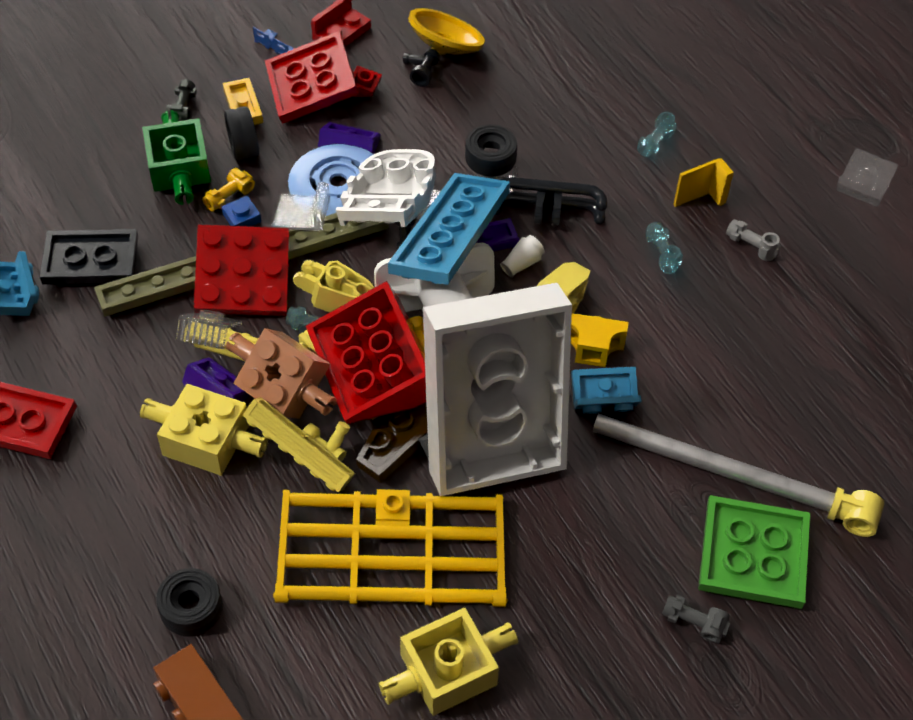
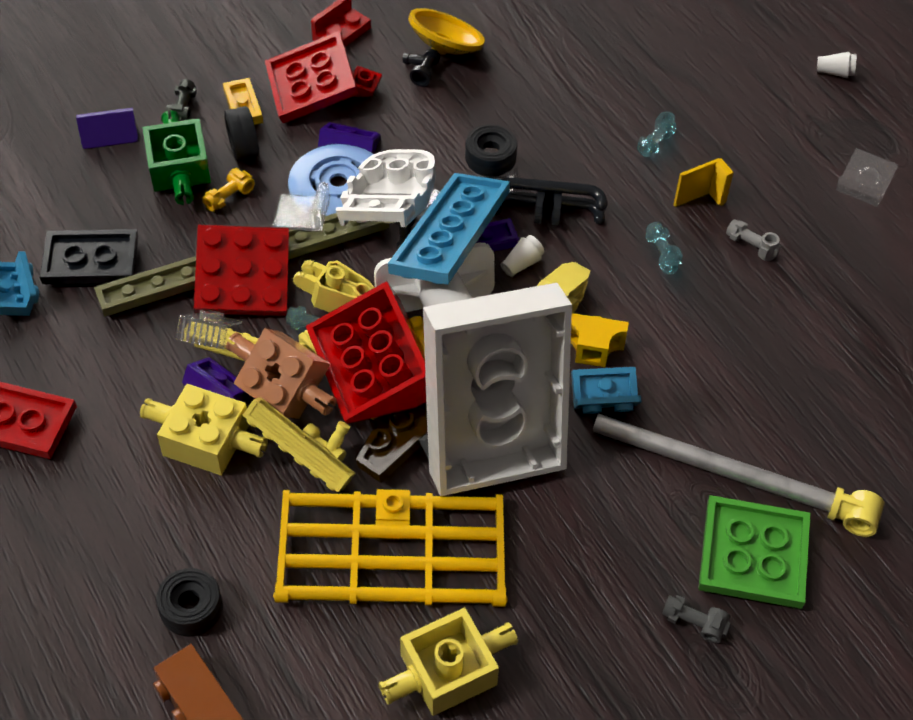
(107, 128): none -> dark purple slope
(241, 213): blue plate -> none
(268, 40): blue piece -> none
(838, 64): none -> white cone

